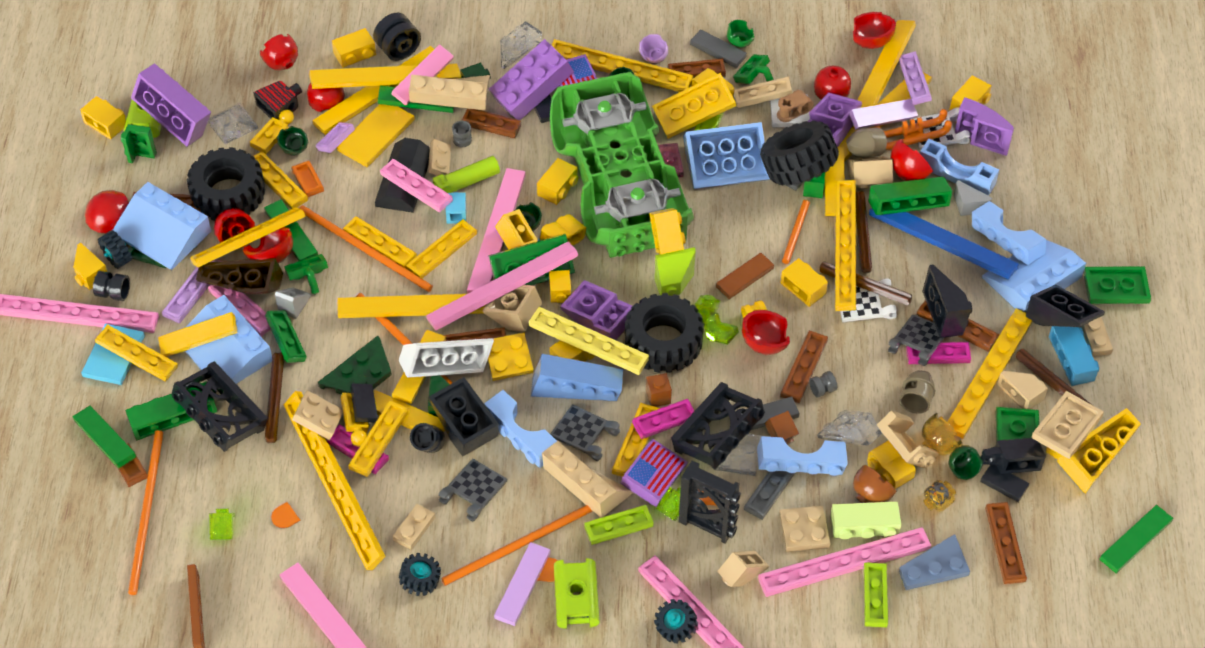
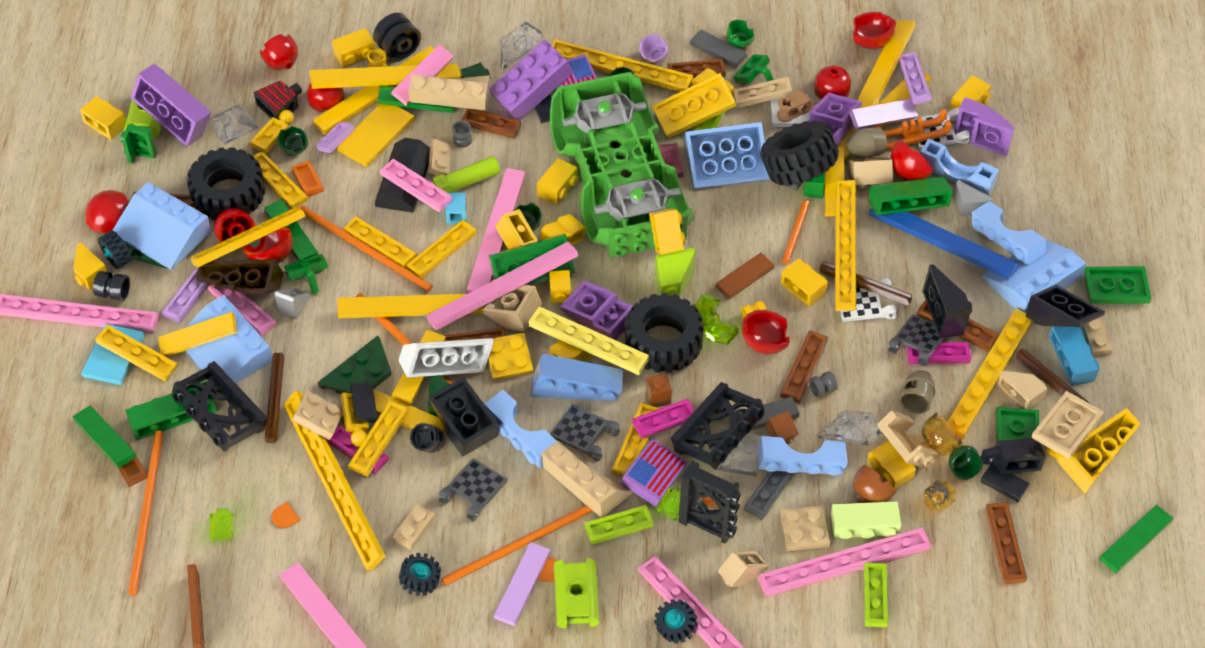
(285, 336): green tile -> none
(377, 58): none -> yellow wheel
(863, 233): reddish brown axle -> none
(935, 565): sand blue wing -> none

